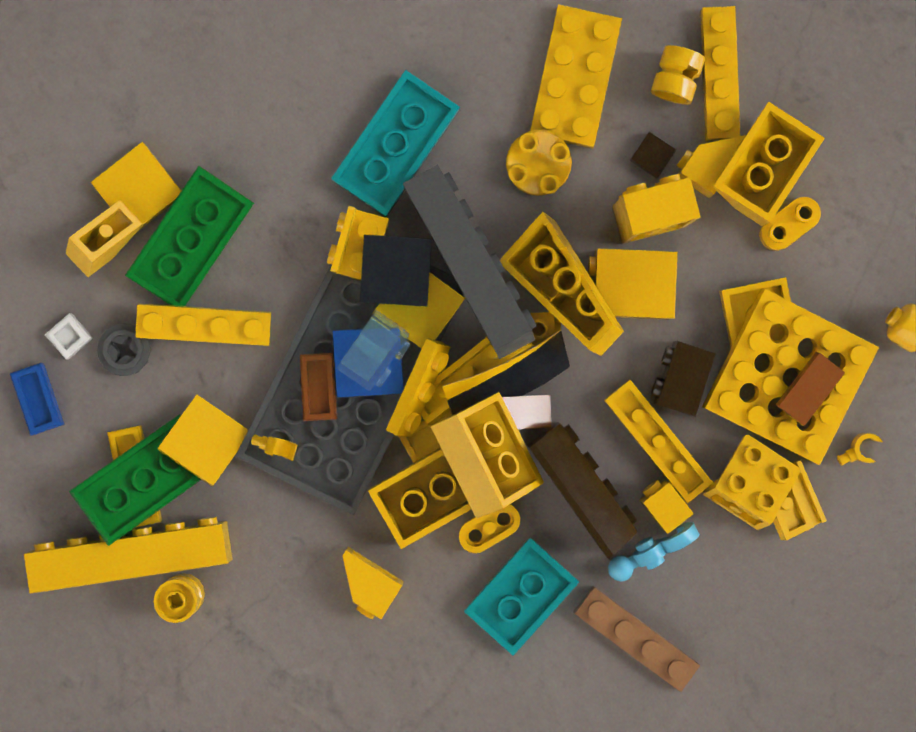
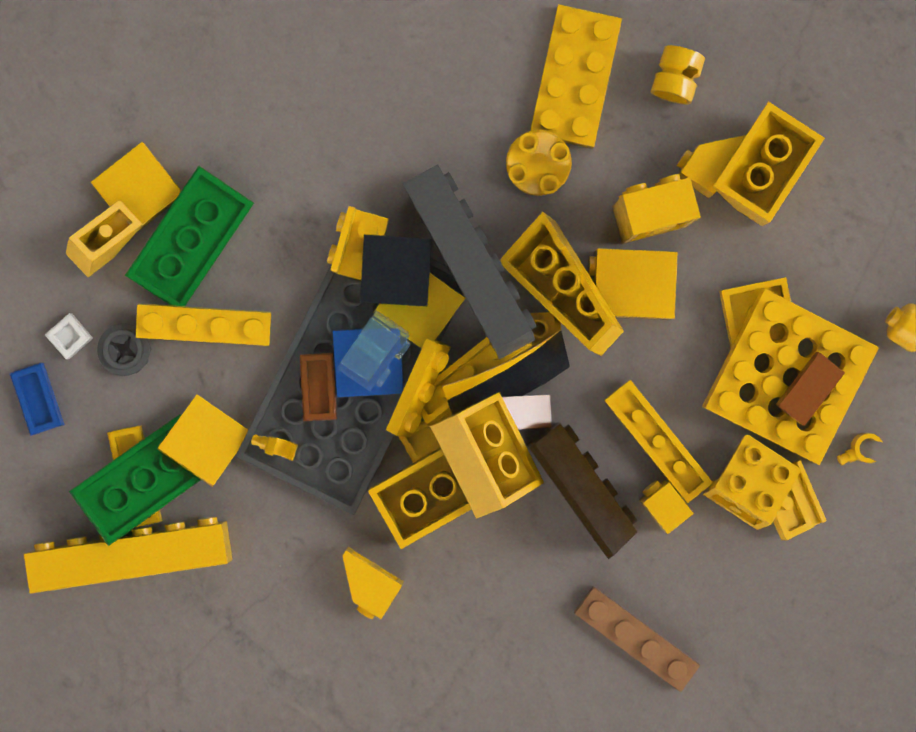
(179, 598): yellow wheel -> none
(395, 143): teal plate -> none
(490, 528): yellow plate -> none
(521, 596): teal plate -> none
(651, 552): medium azure piece -> none
(653, 155): dark brown tile -> none
(683, 378): dark brown hinge -> none
(720, 73): yellow plate -> none
(791, 223): yellow plate -> none

